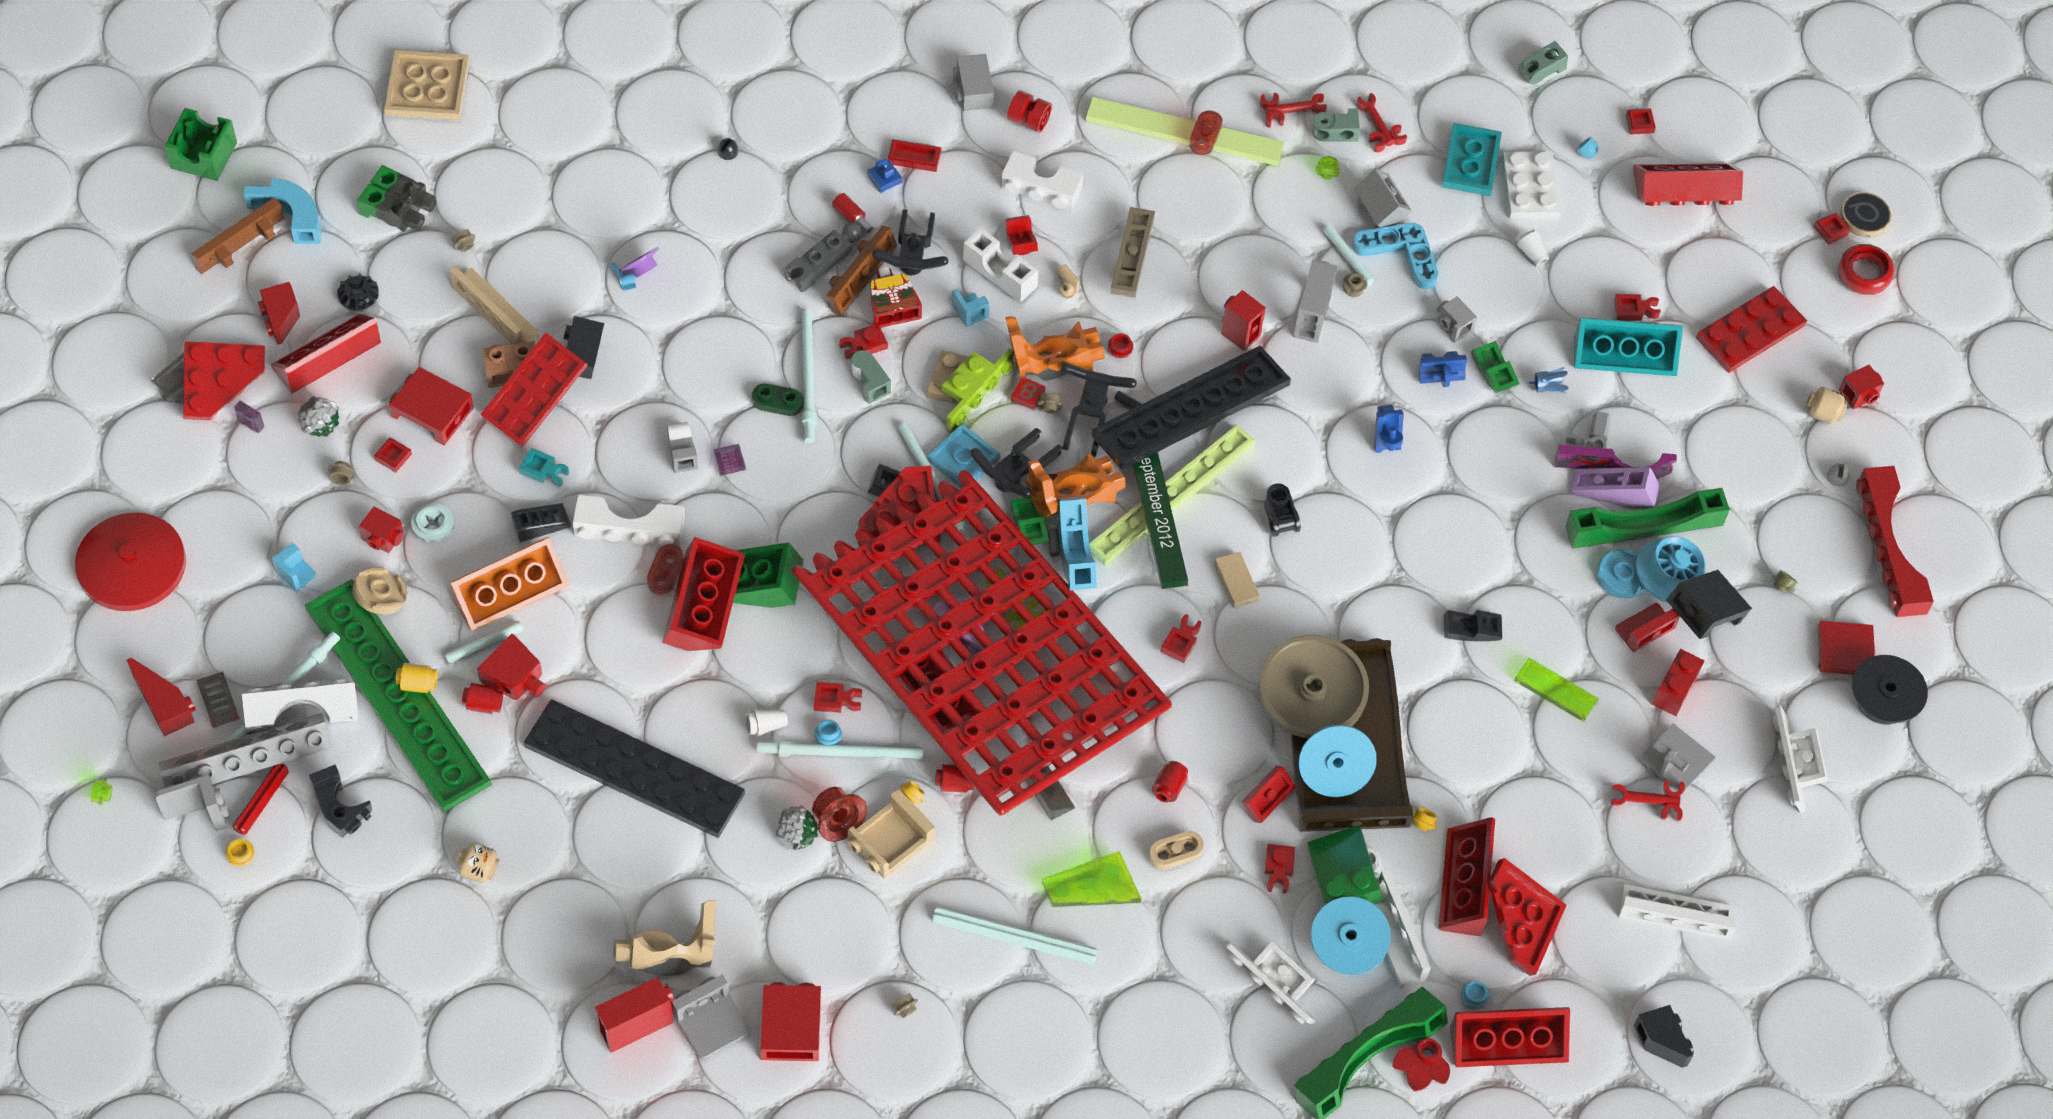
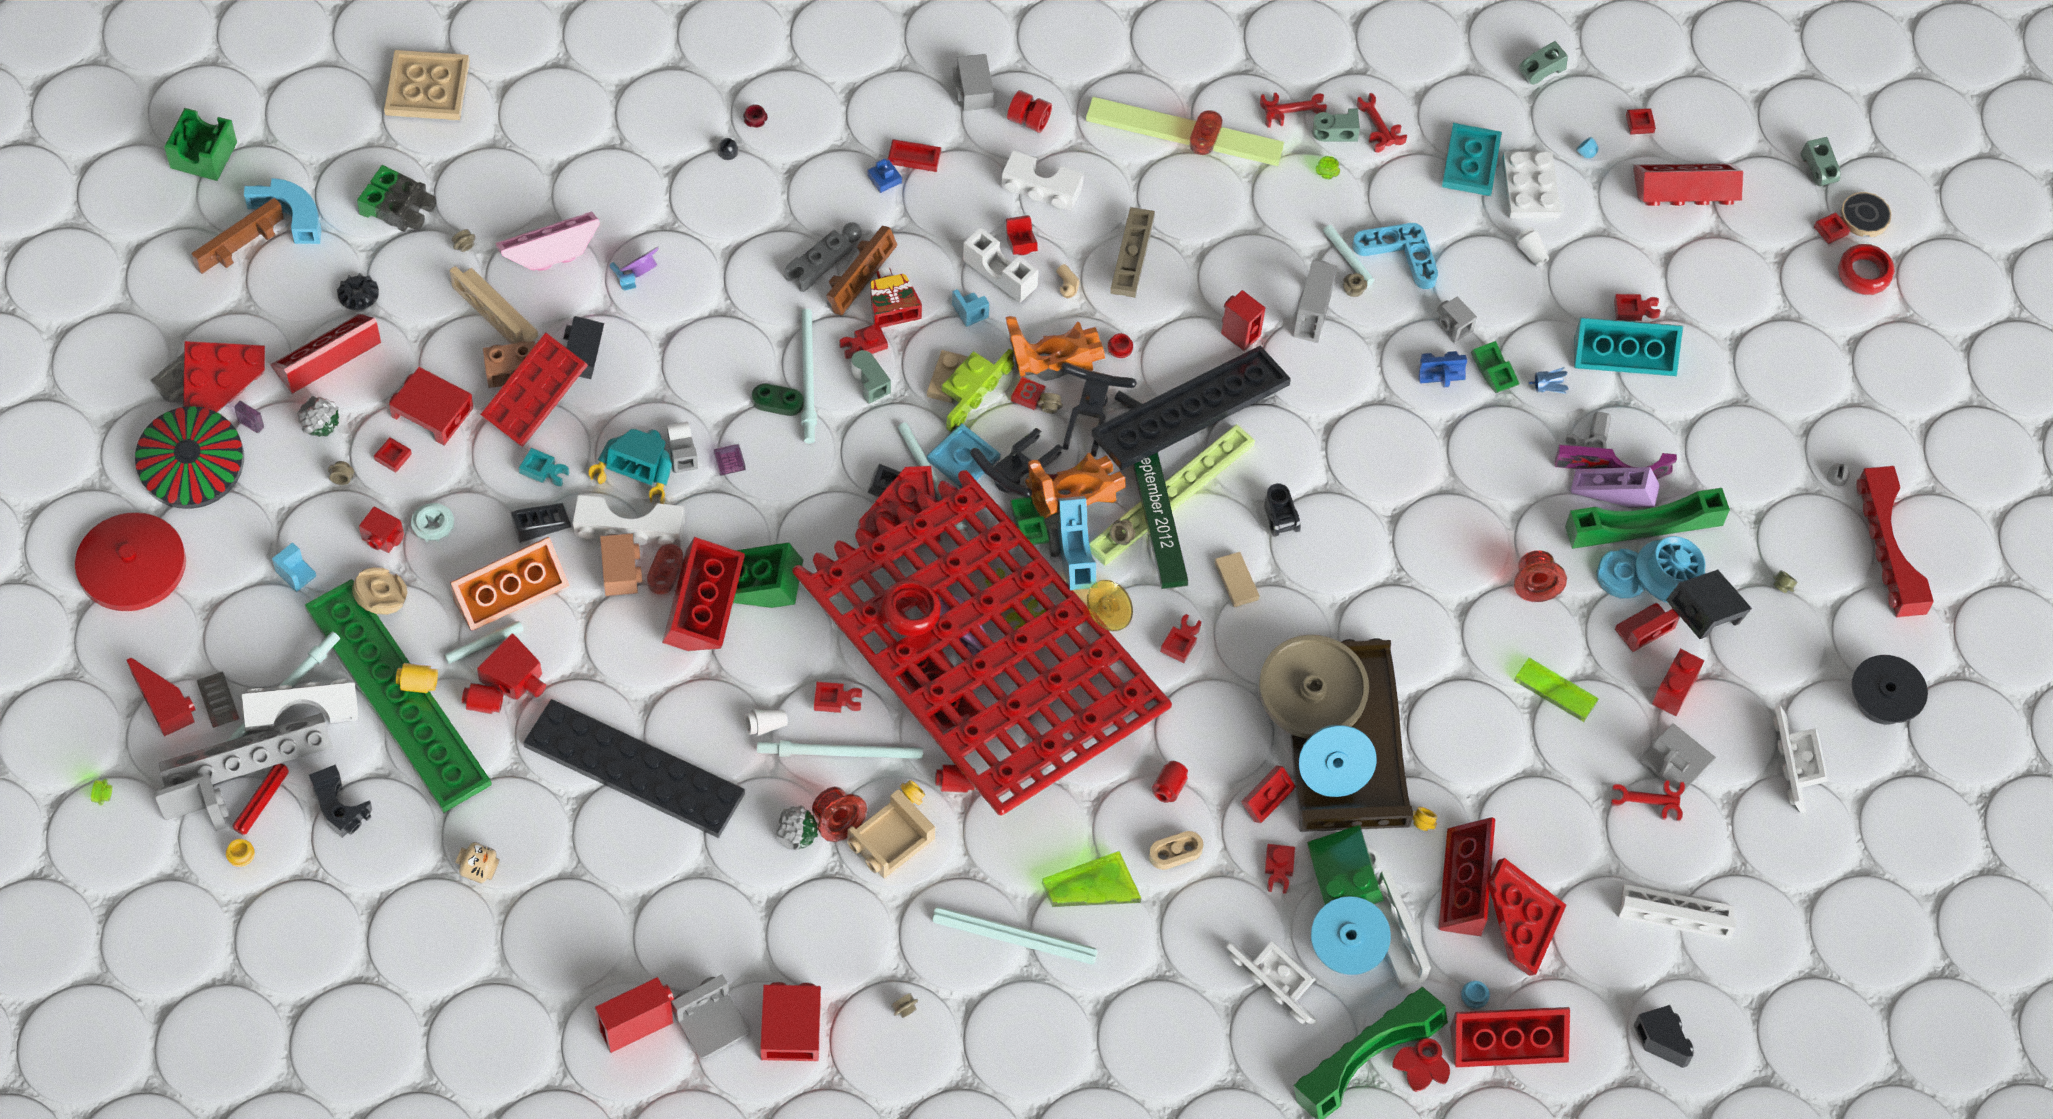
(189, 457): none -> dish
(281, 309): red slope -> none
(551, 243): none -> bright pink wedge
(619, 564): none -> nougat brick
(638, 457): none -> teal torso
(663, 955): tan hips -> none
(757, 112): none -> dark red plate
(828, 732): medium azure plate -> none
(851, 211): red piece -> none
(906, 626): none -> red wheel
(912, 249): black piece -> none
(1053, 798): clear smoke slope -> none
(1109, 605): none -> clear yellow dish
(1117, 534): none -> dark tan plate
(1382, 199): light grey brick -> none
(1388, 429): blue hips -> none
(1475, 627): black slope -> none
(1539, 577): none -> clear red piece
(1751, 329): red plate -> none
(1821, 161): none -> sand green leg
(1826, 405): tan head -> none
(1844, 646): red tile -> none
(1861, 386): red brick -> none

